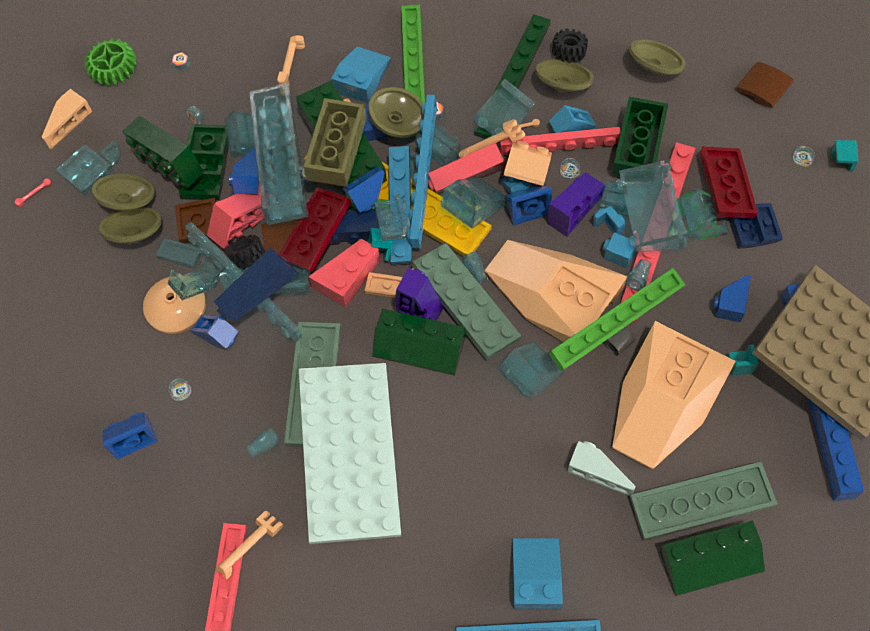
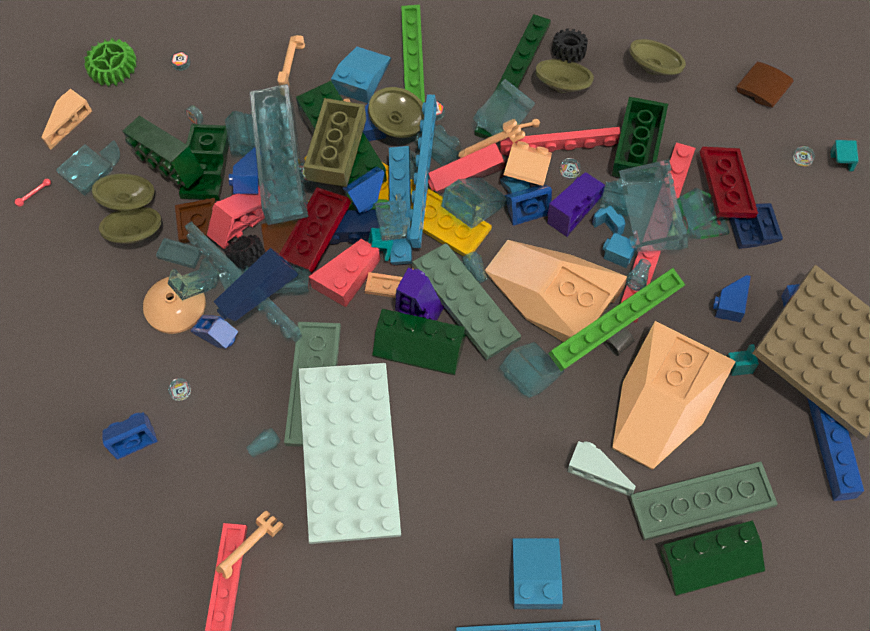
(571, 119): dark azure slope -> none

